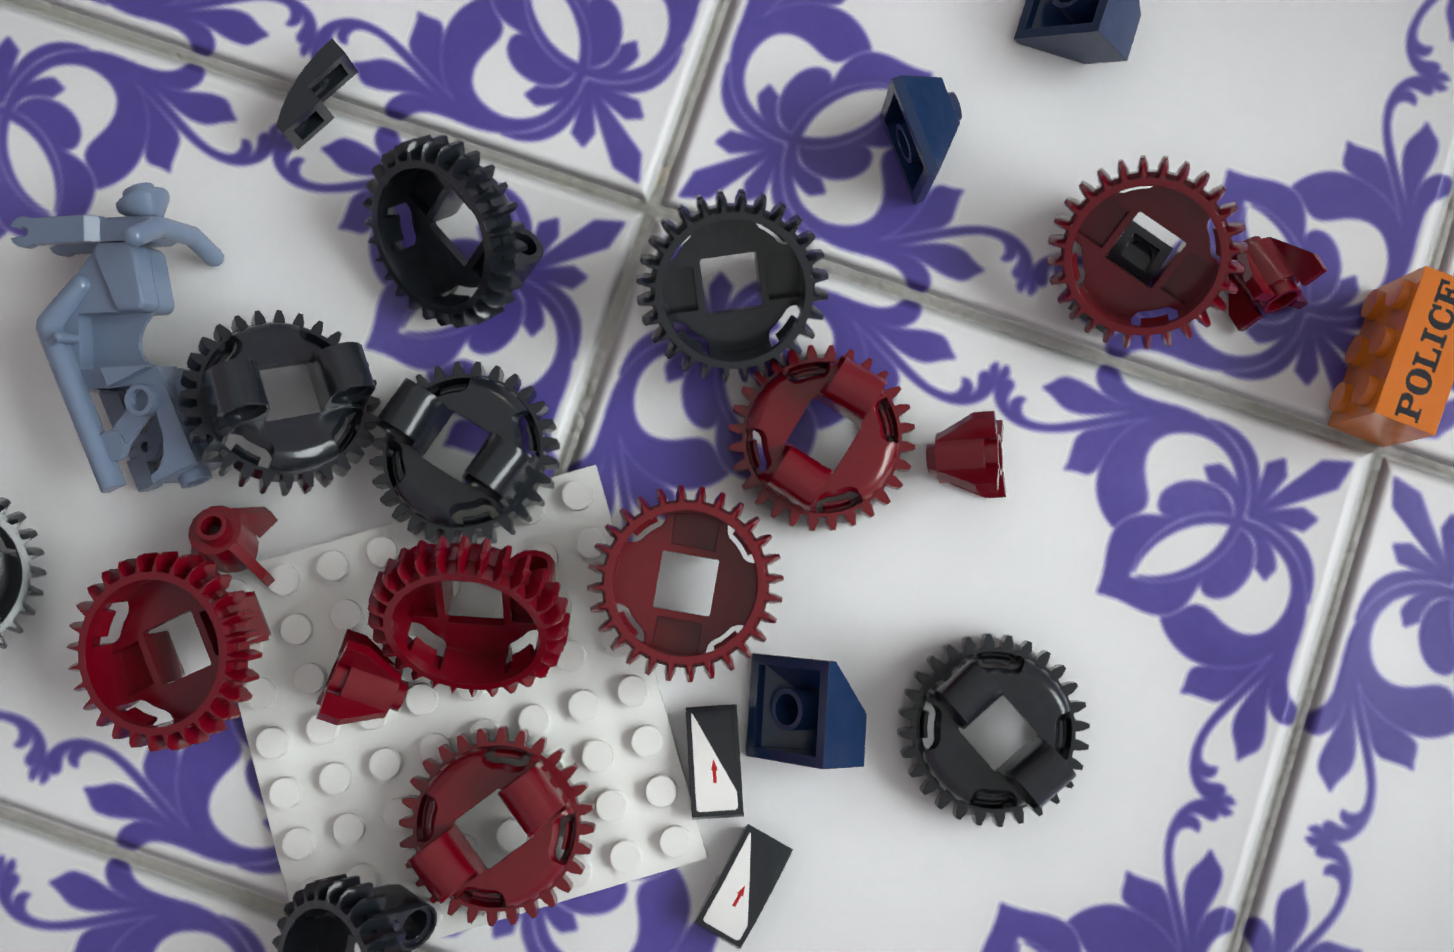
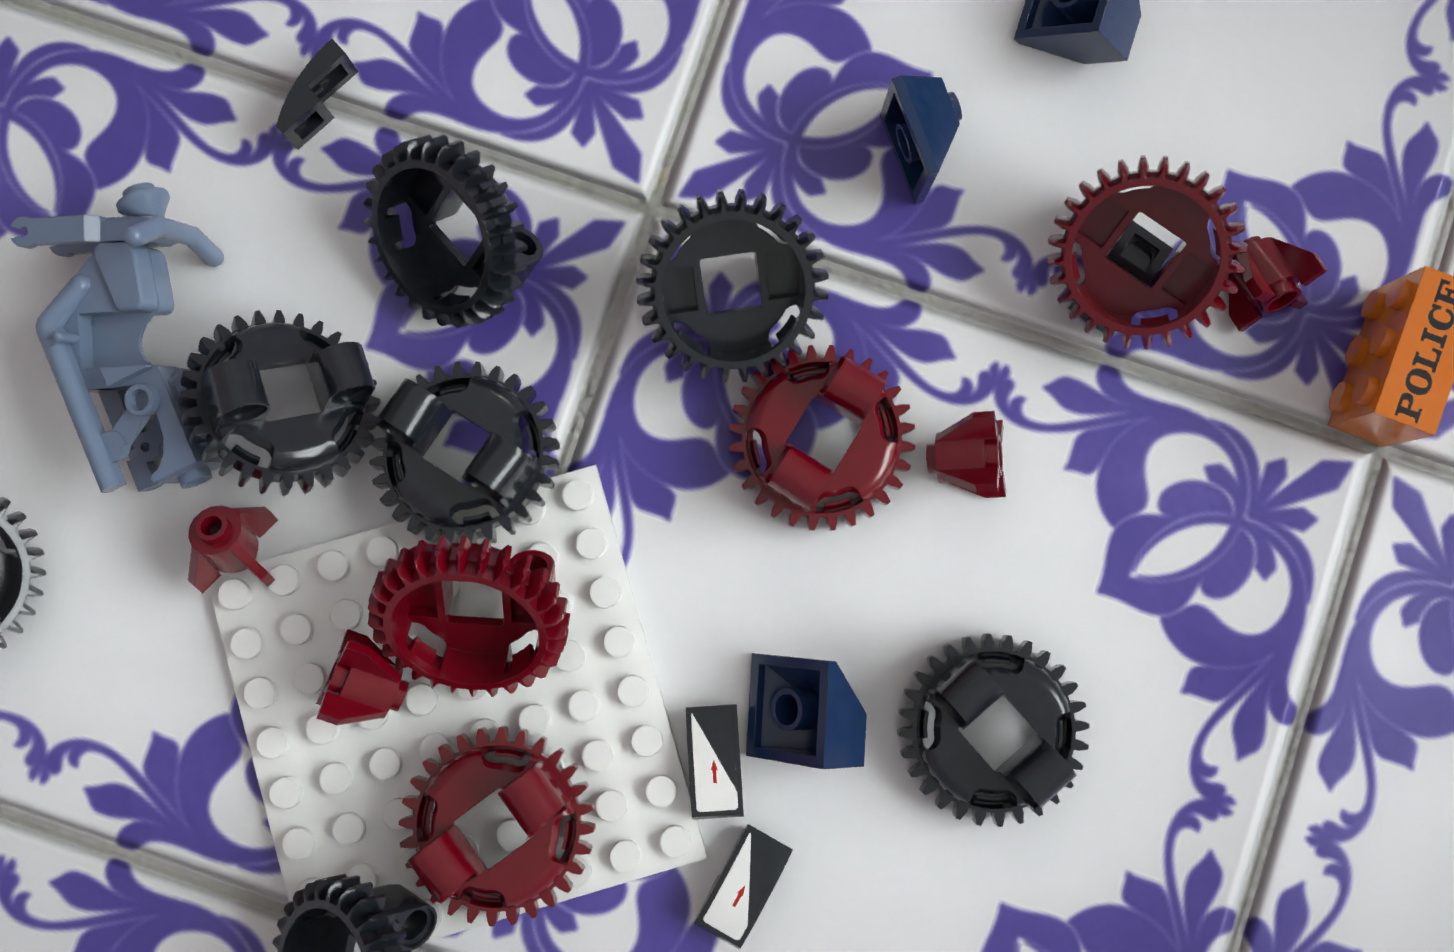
(147, 664): dark red piece -> none
(633, 573): dark red piece -> none

